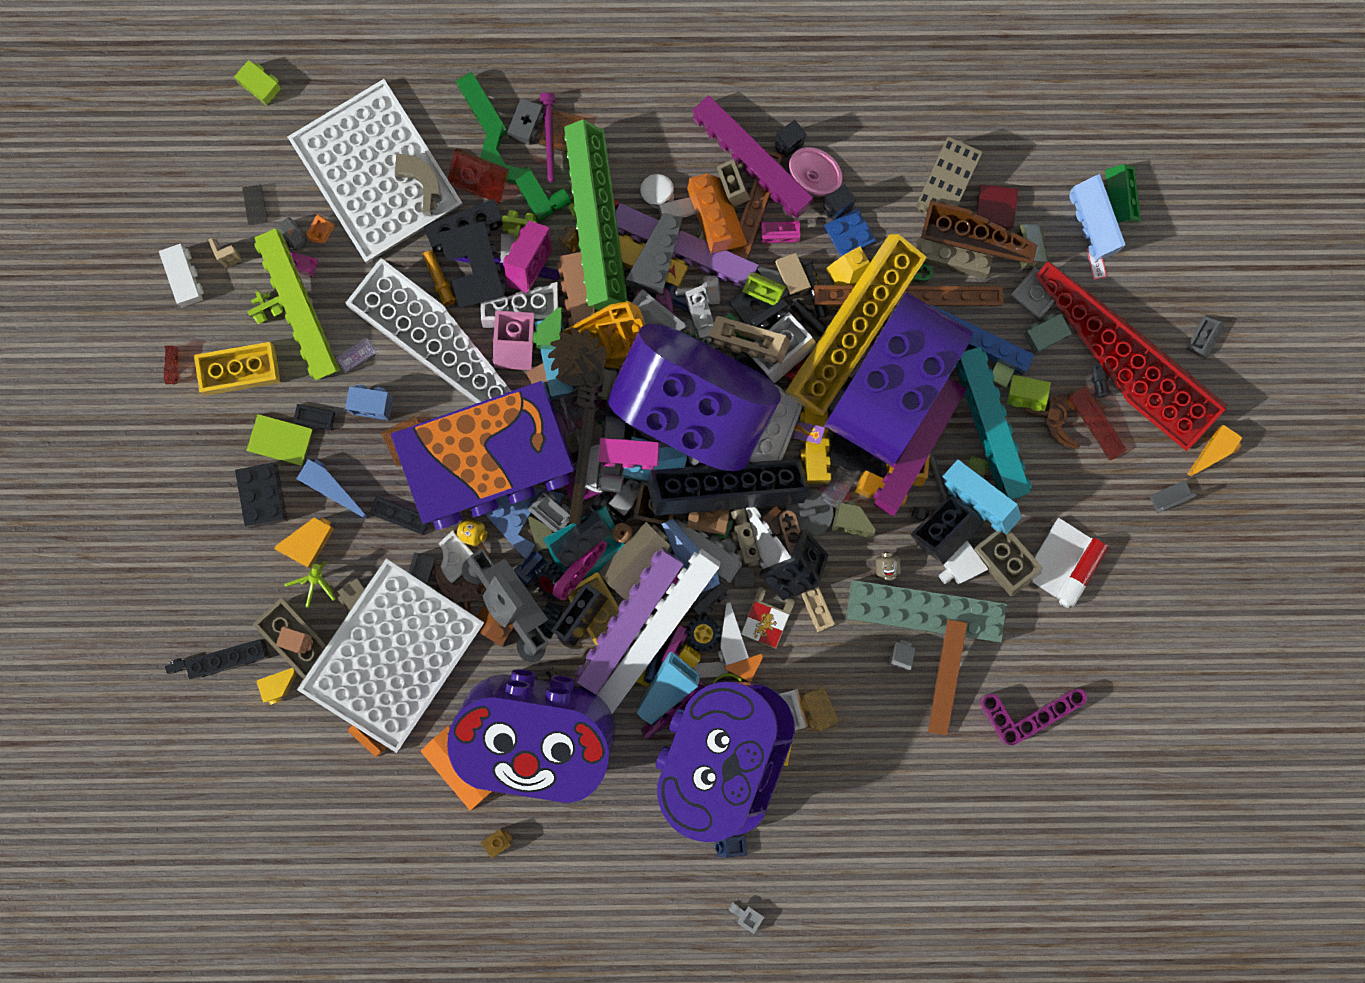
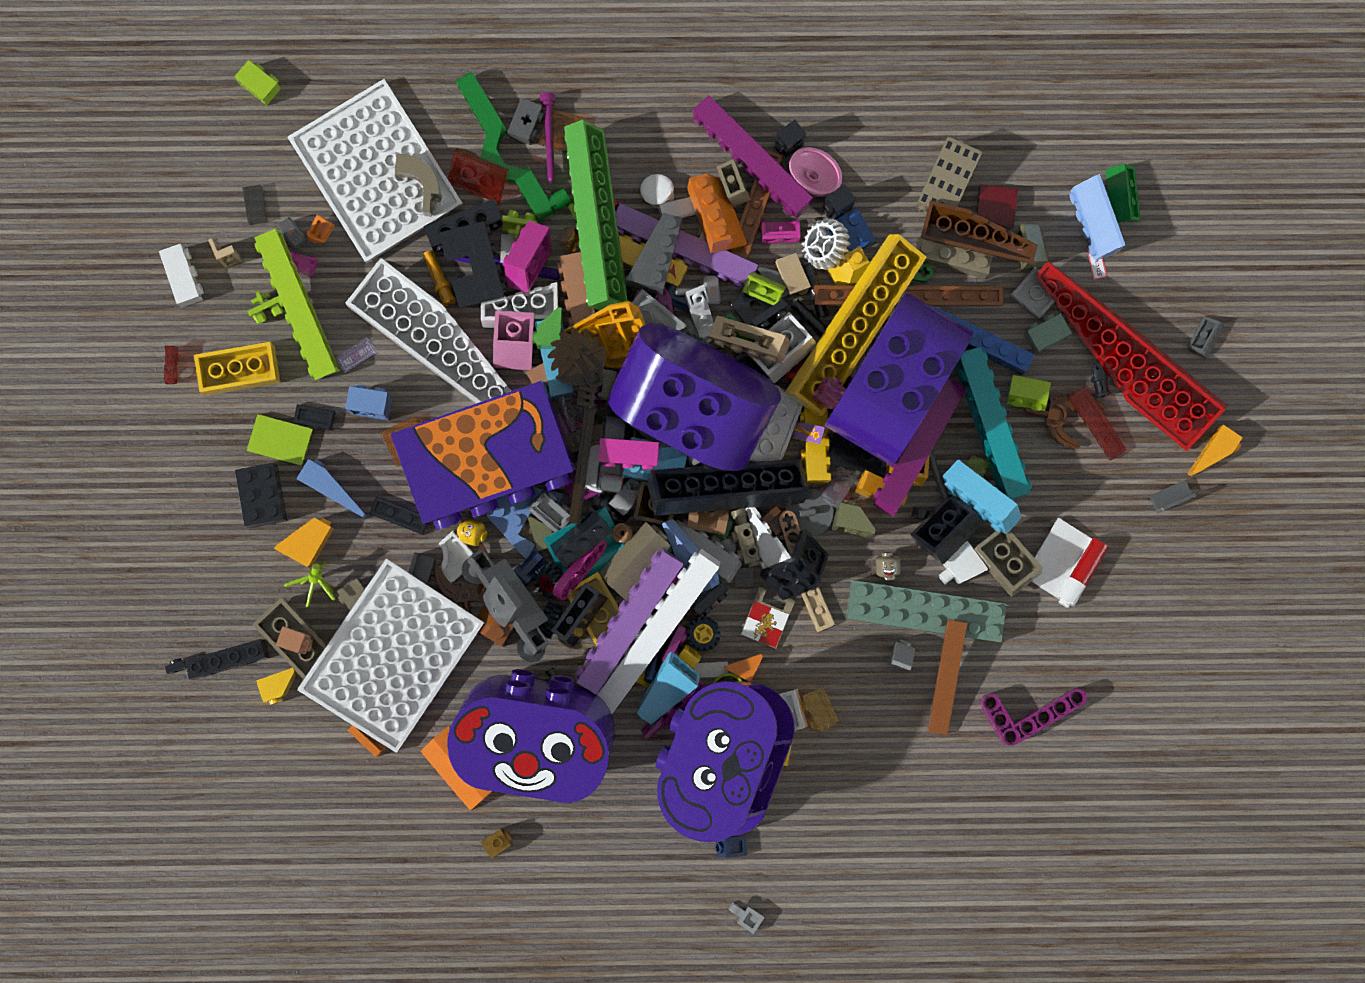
(731, 642): white slope -> none
(829, 246): none -> white gear
(829, 392): none -> clear pink brick
(1002, 374): yellowish green tile -> none

